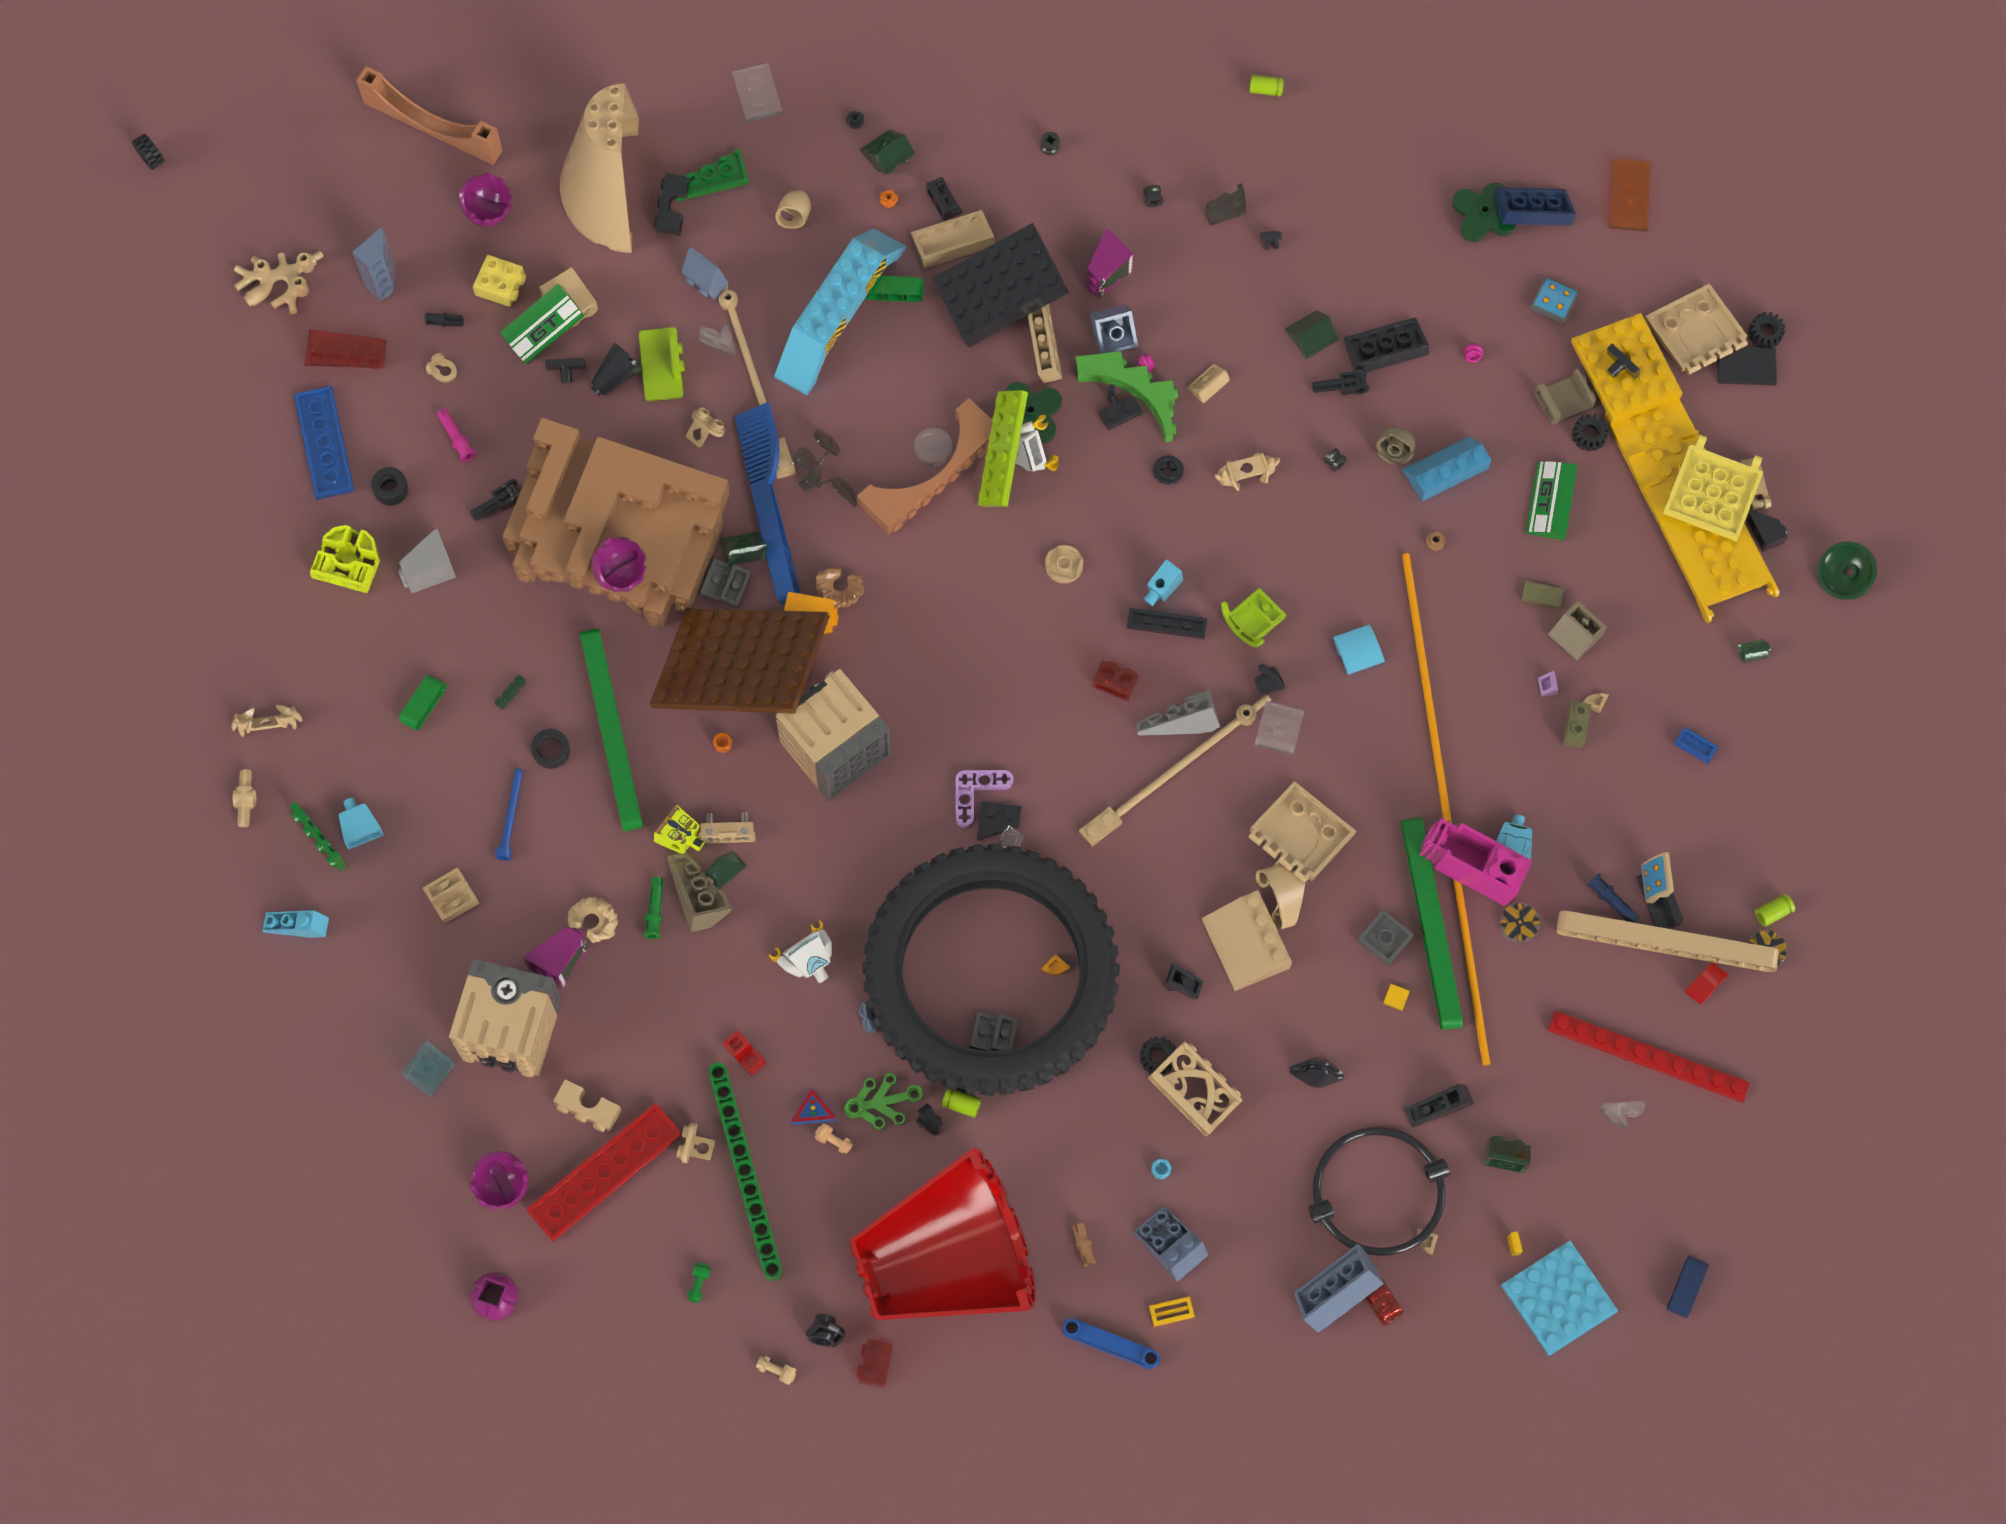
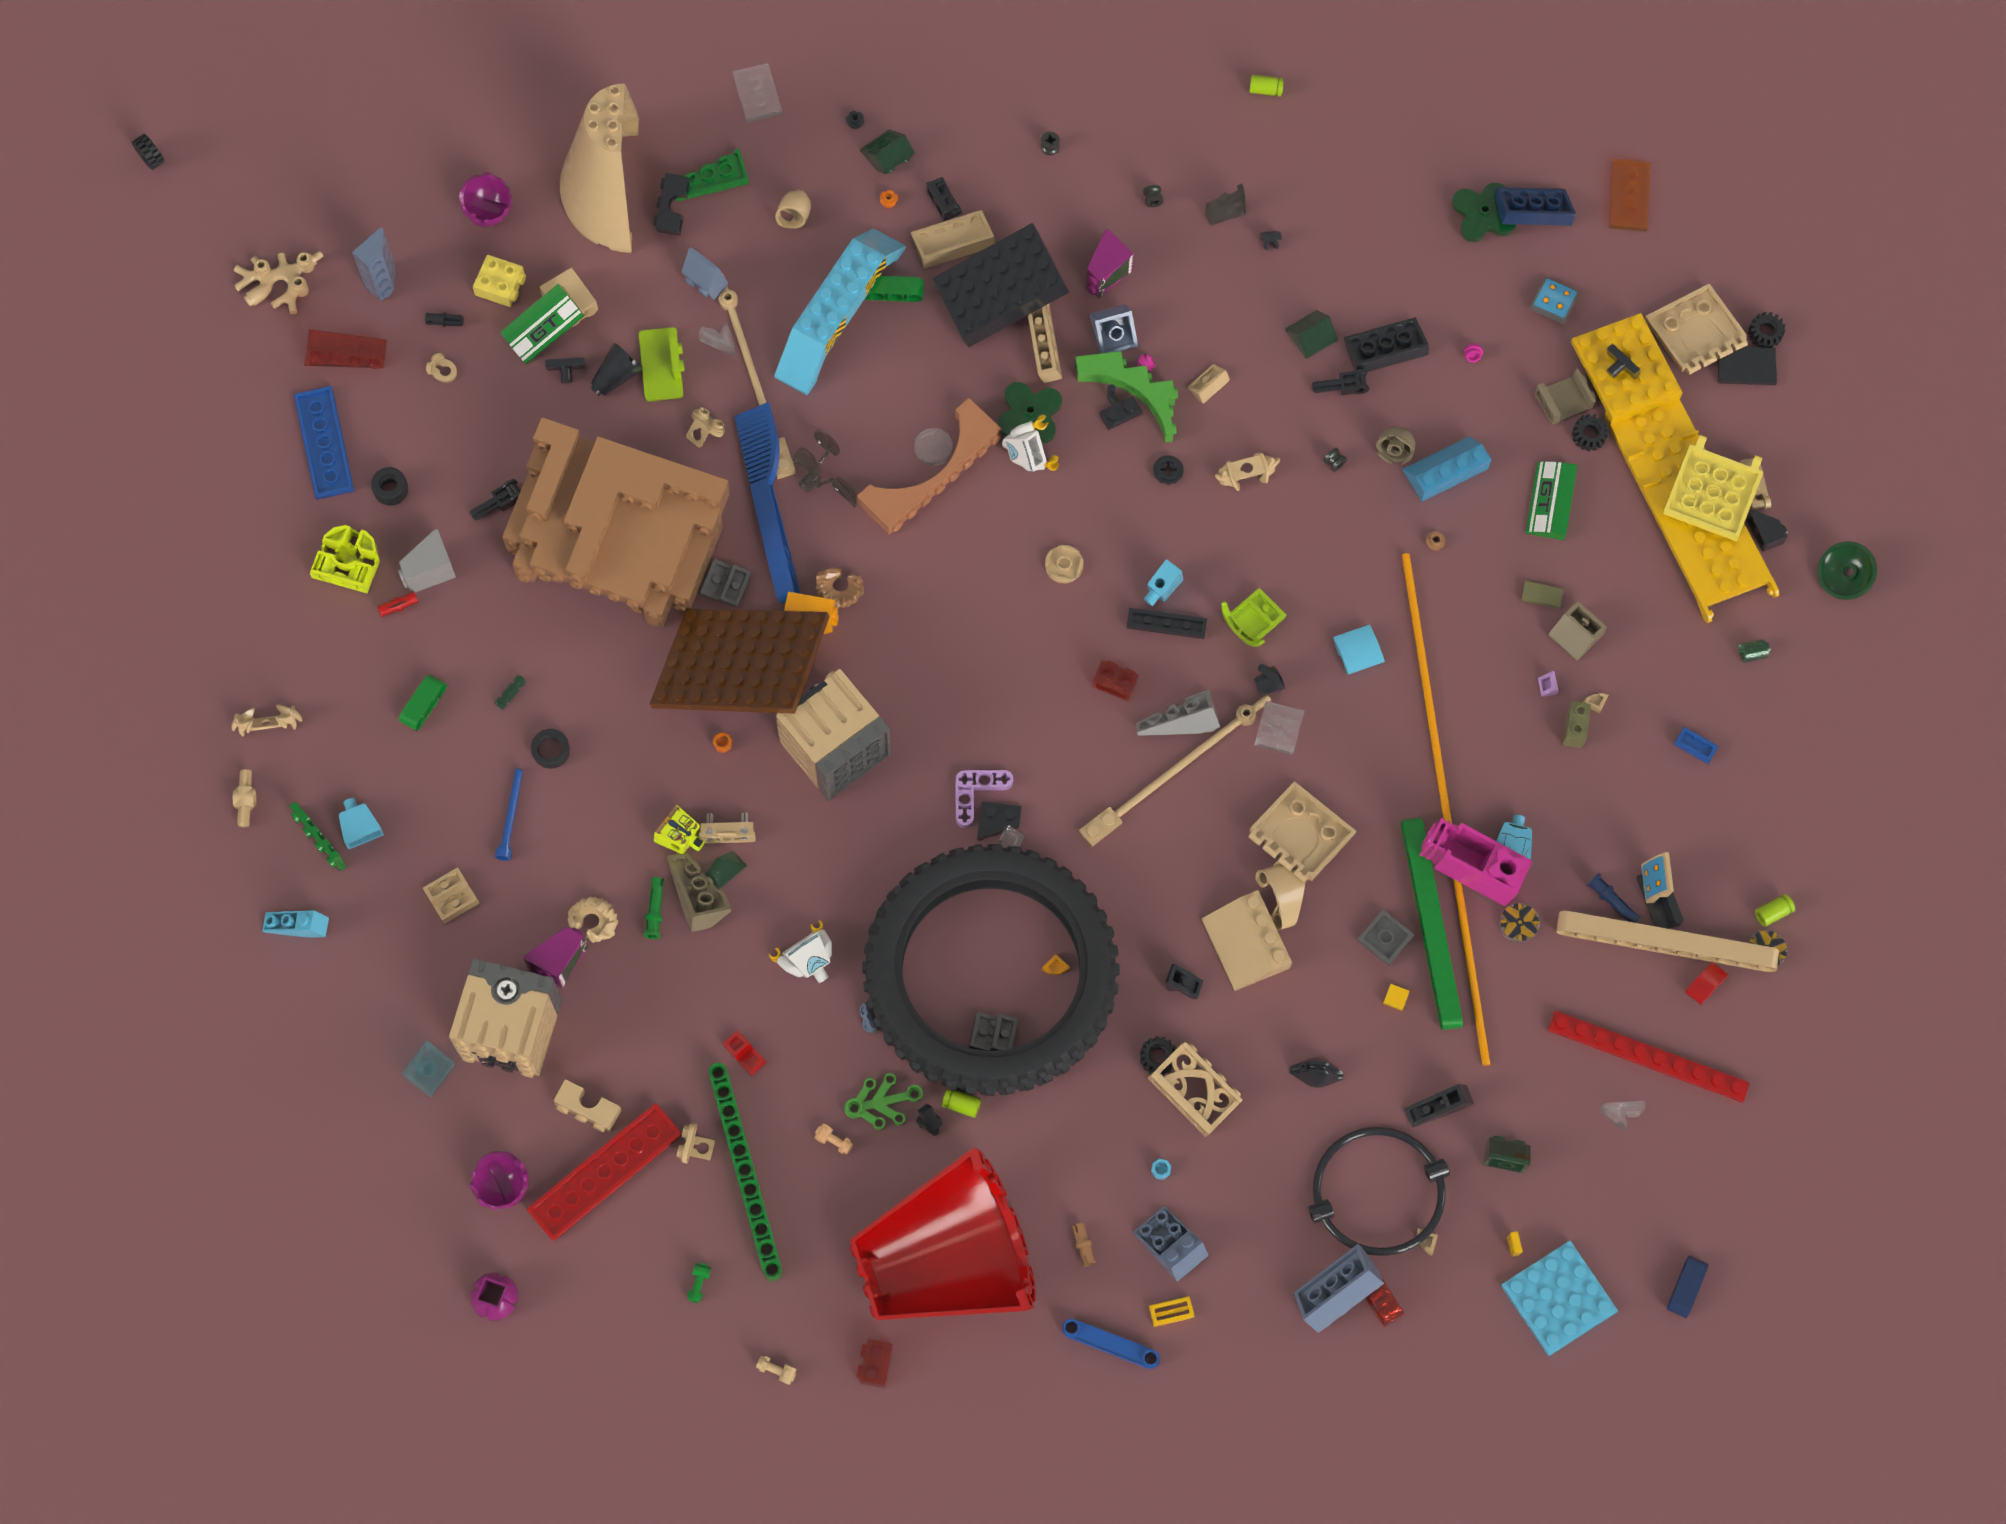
(384, 609): none -> red pin
(459, 442): dark pink pin -> none
(477, 140): nougat arch -> none
(611, 730): green beam -> none
(618, 564): magenta piece -> none
(743, 548): clear green slope -> none
(813, 1110): piece -> none
(824, 1331): black piece -> none
(1002, 448): lime plate -> none

